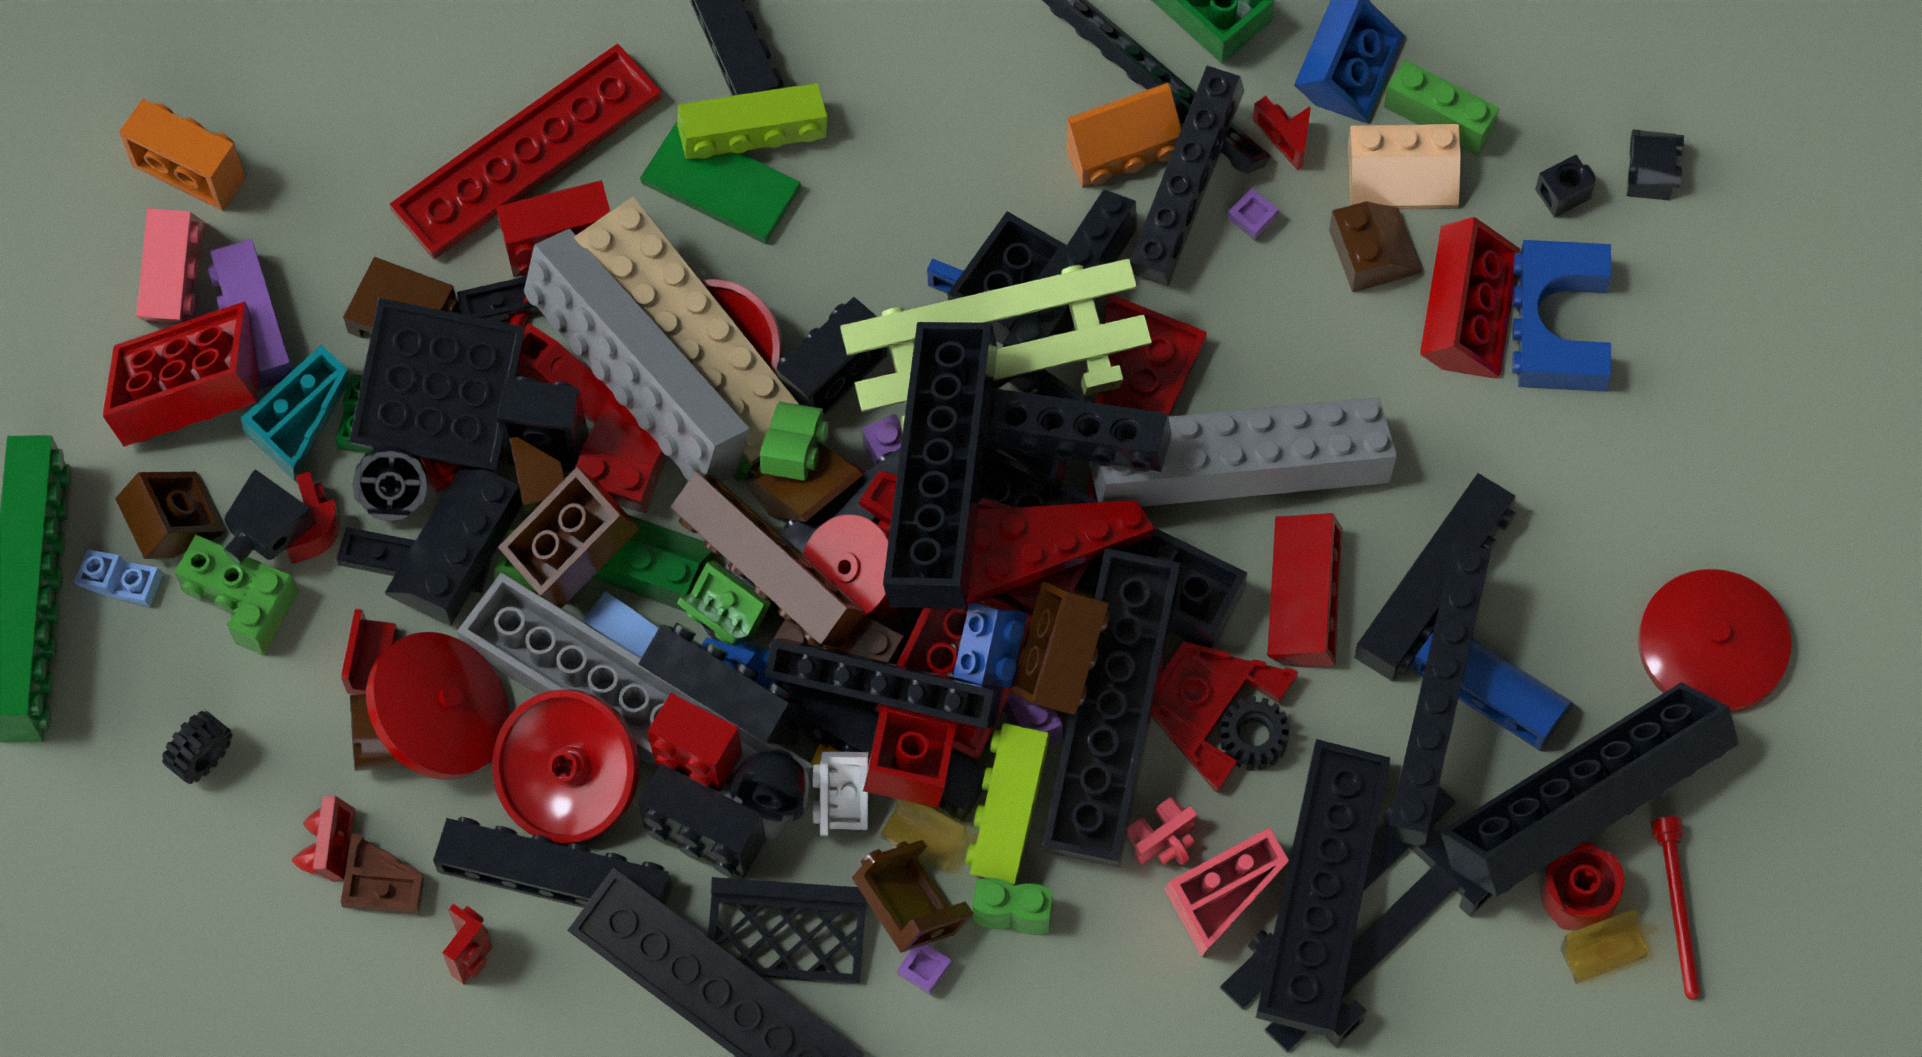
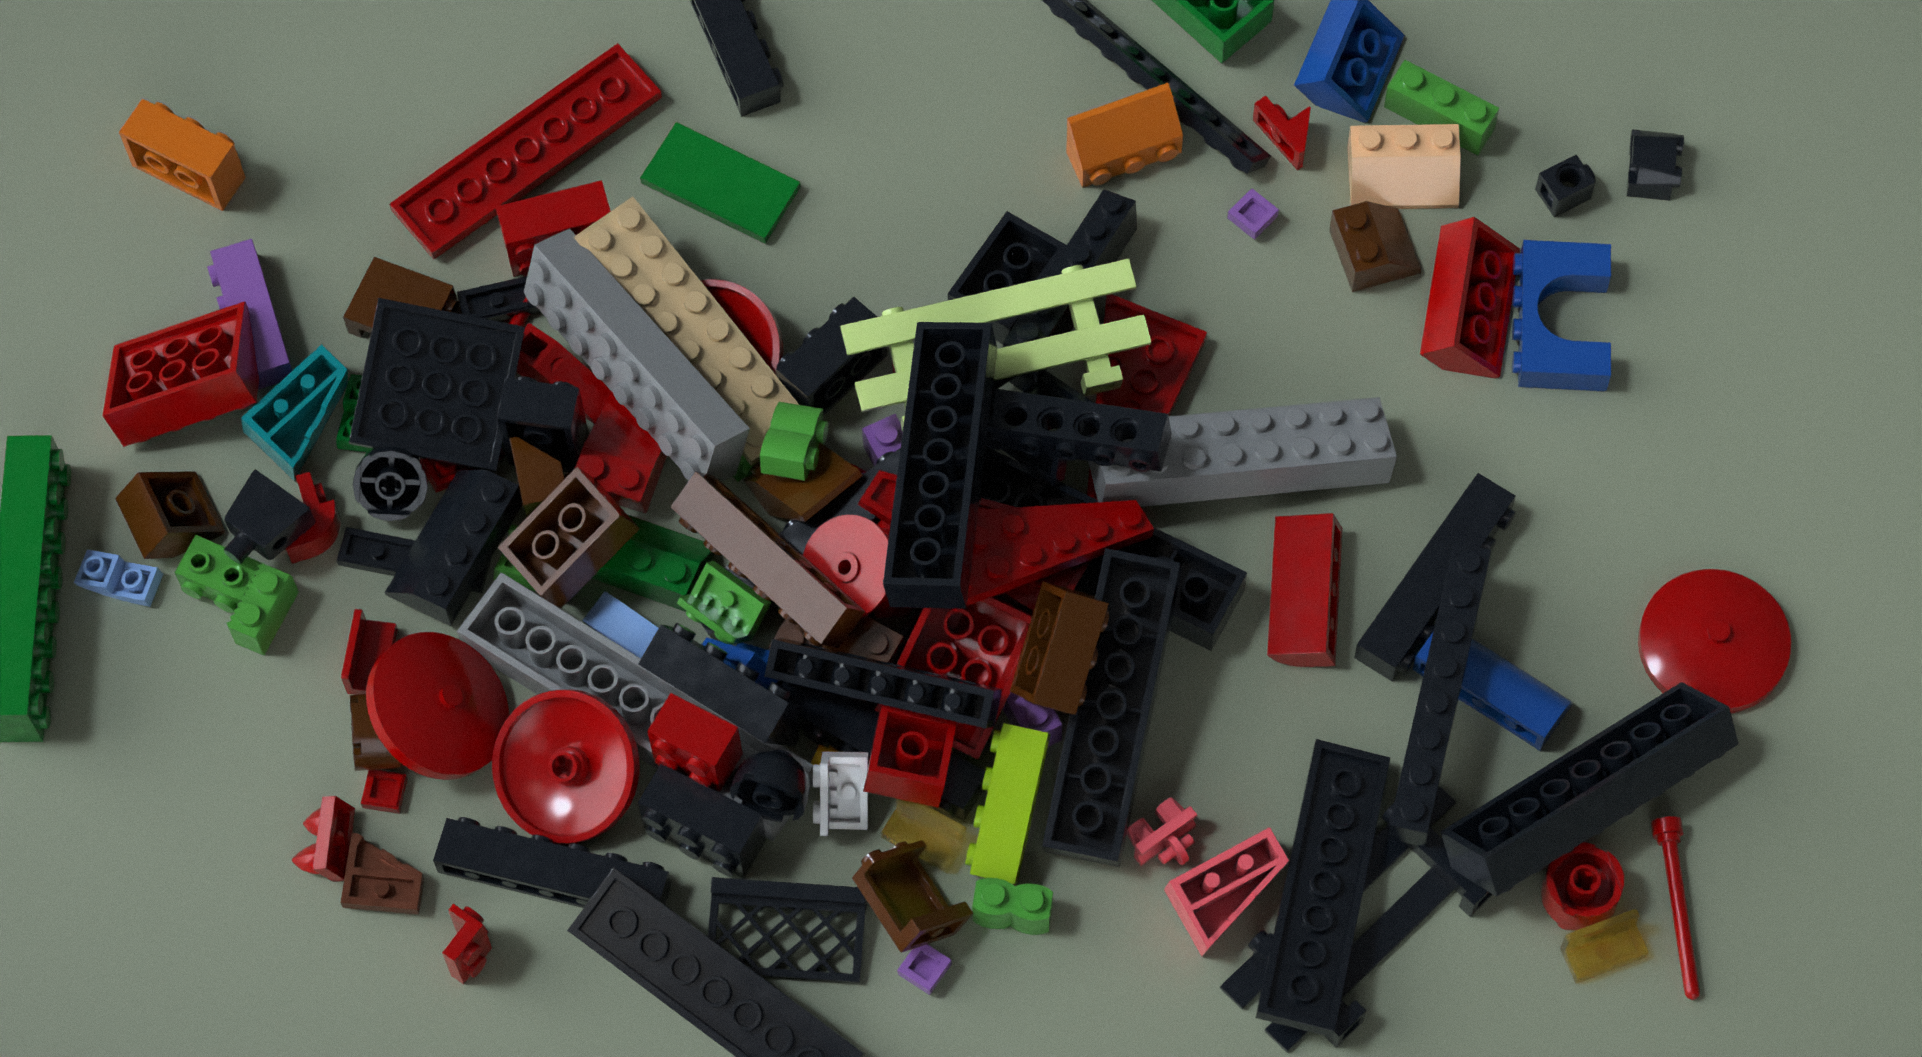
(169, 265): coral wedge -> none
(197, 747): black tyre -> none
(384, 791): none -> red tile
(752, 121): lime brick -> none
(942, 276): blue tile -> none
(990, 645): blue bracket -> none
(1187, 175): black brick -> none
(1197, 692): red wing -> none
(1258, 712): black tyre -> none

